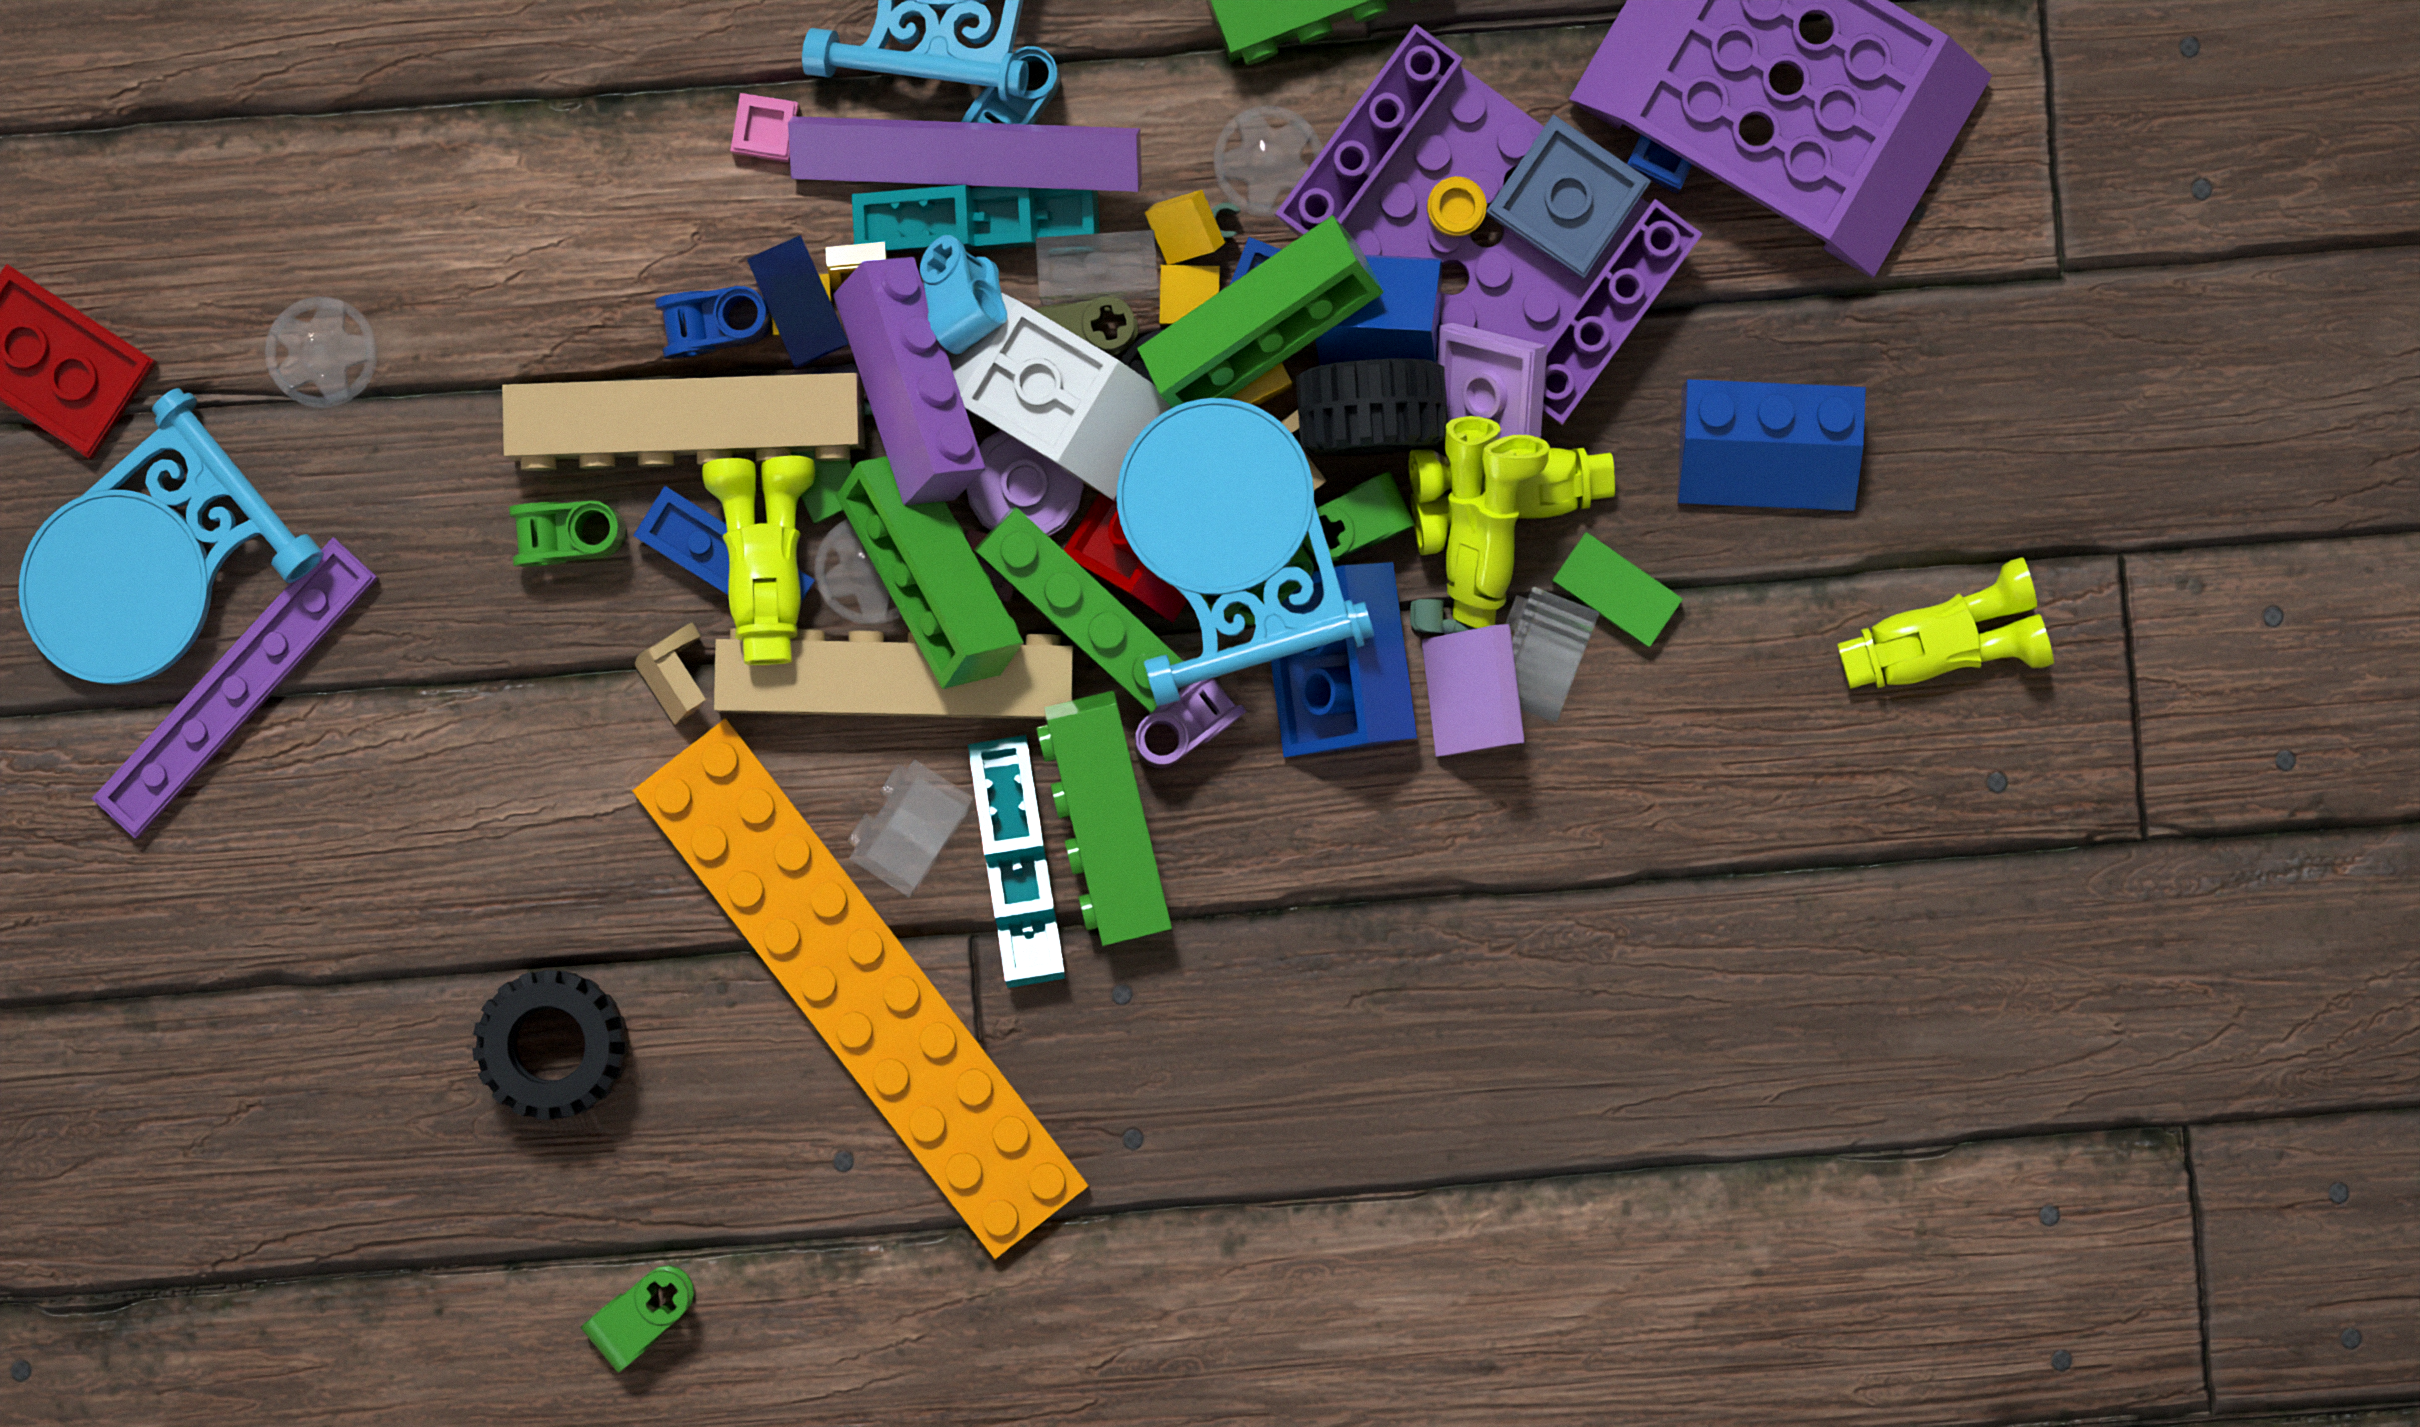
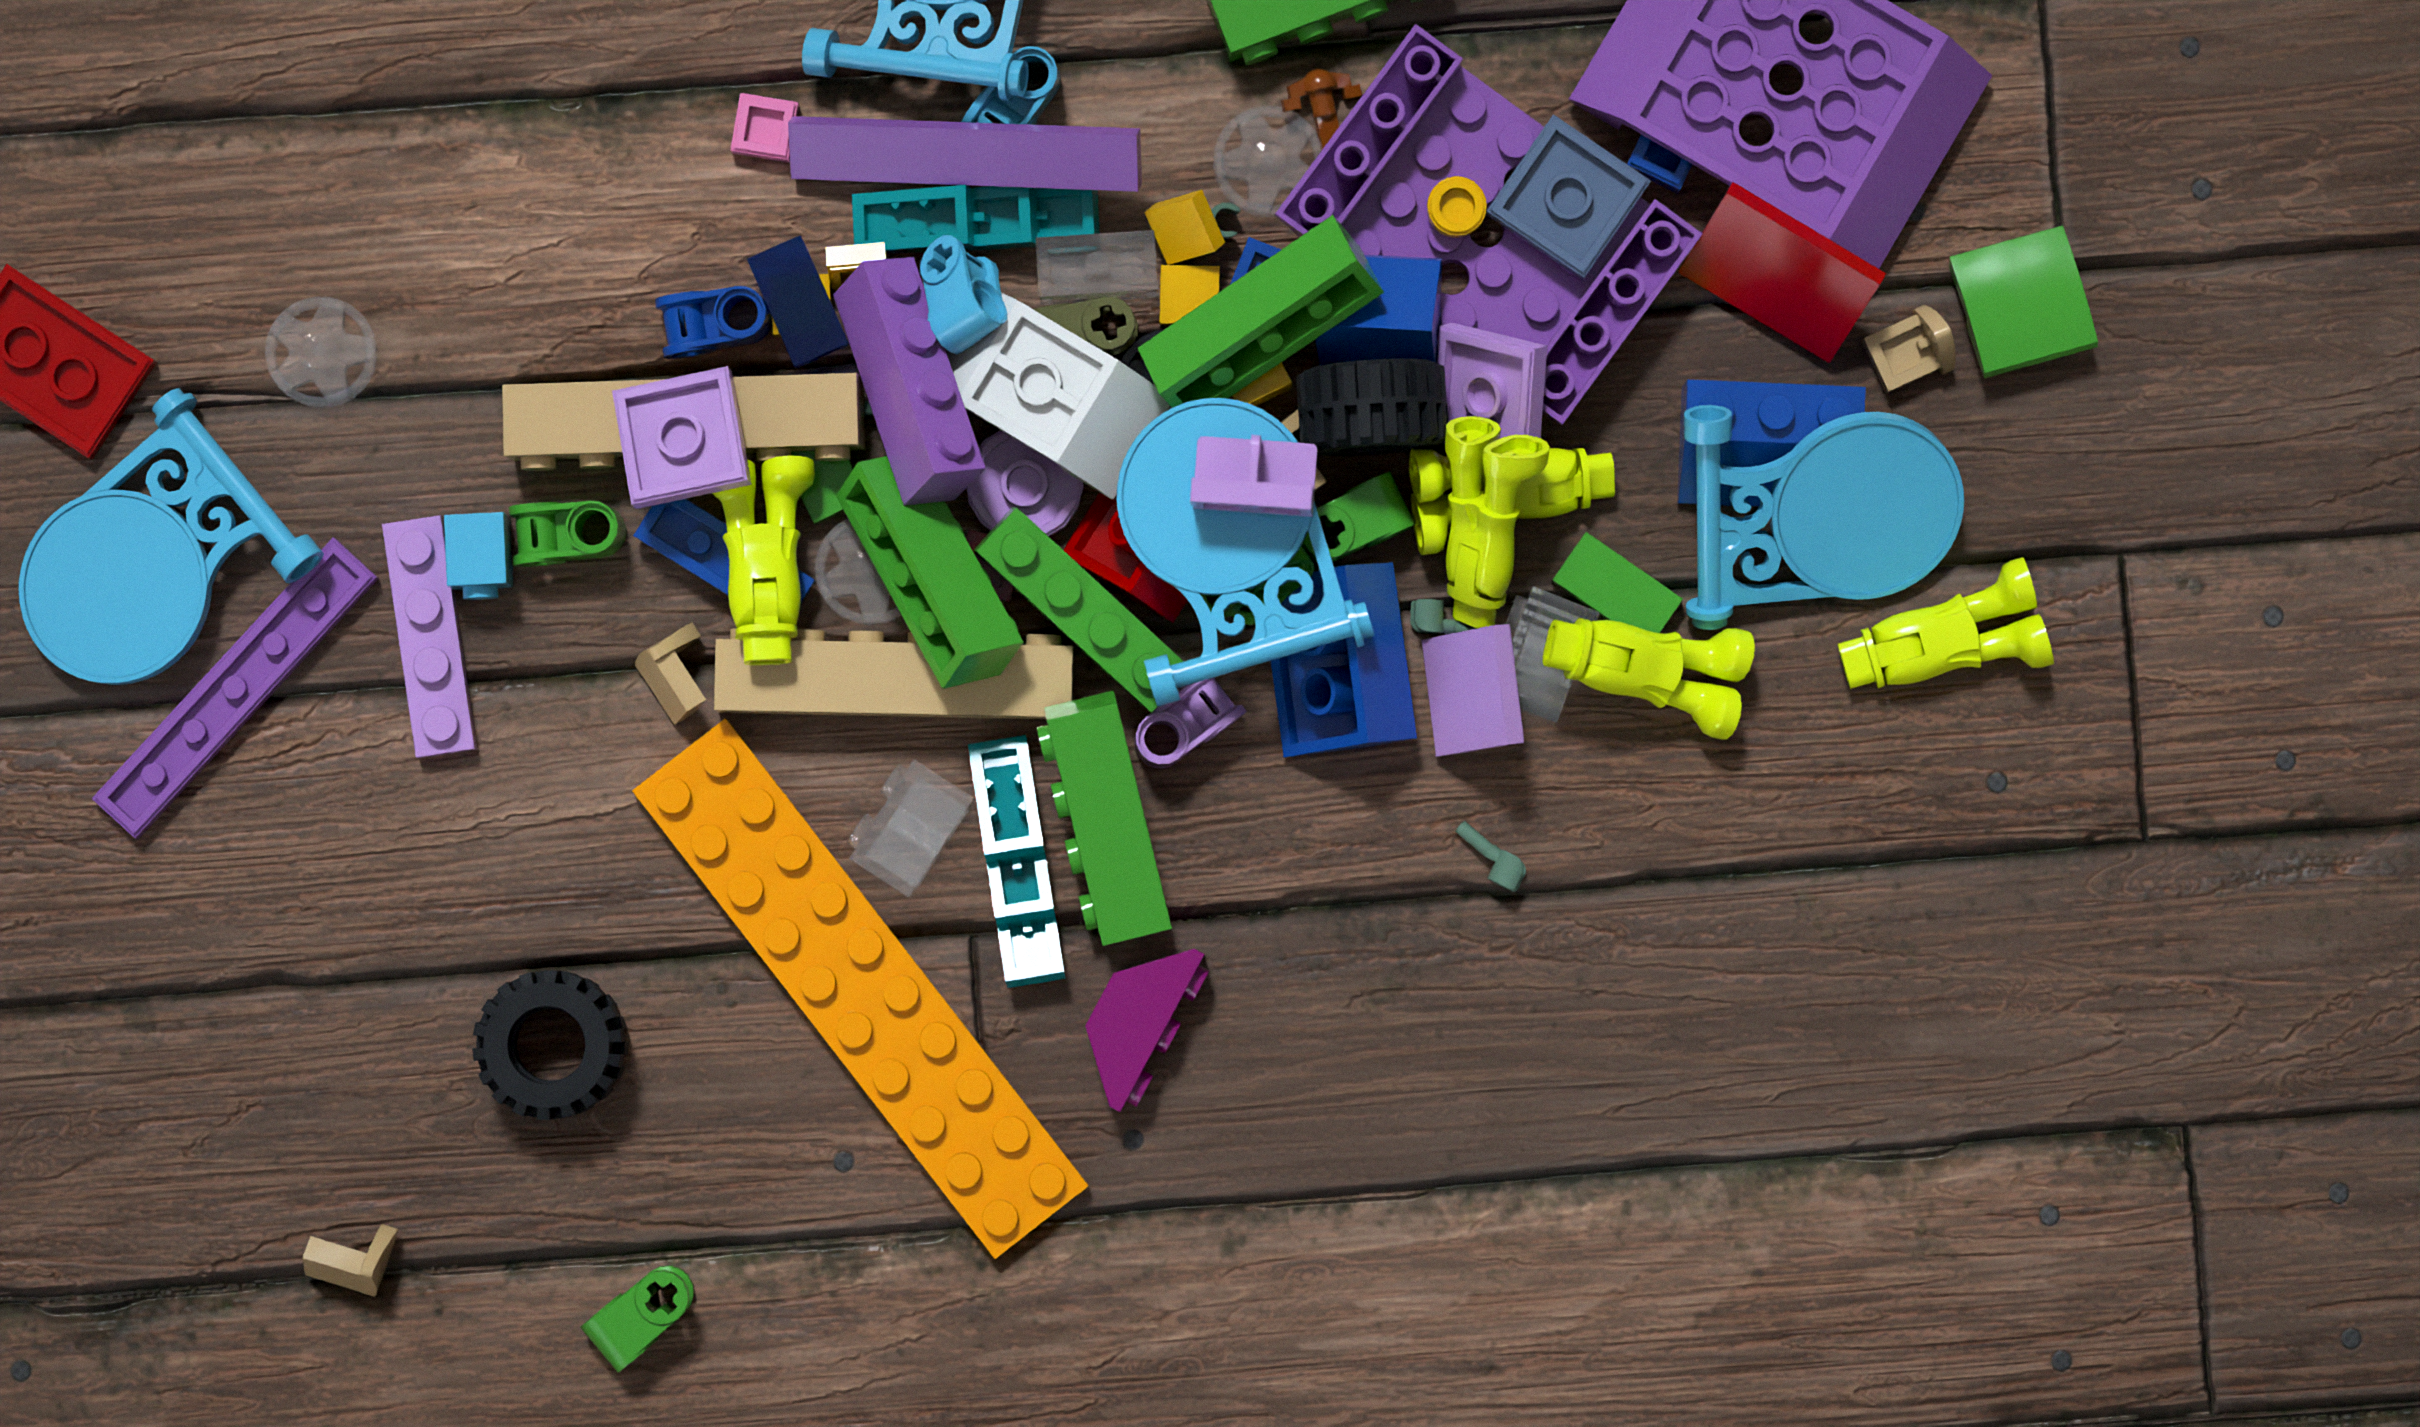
(349, 1266): none -> tan tile
(429, 637): none -> lavender plate
(478, 554): none -> medium azure brick
(681, 437): none -> lavender tile
(1136, 1019): none -> magenta slope
(1254, 476): none -> lavender panel
(1319, 87): none -> dark orange piece
(1507, 870): none -> sand green hand
(1650, 666): none -> neon yellow piece
(1781, 272): none -> red tile
(1849, 510): none -> medium azure piece
(1911, 349): none -> tan tile
(2023, 301): none -> bright green slope

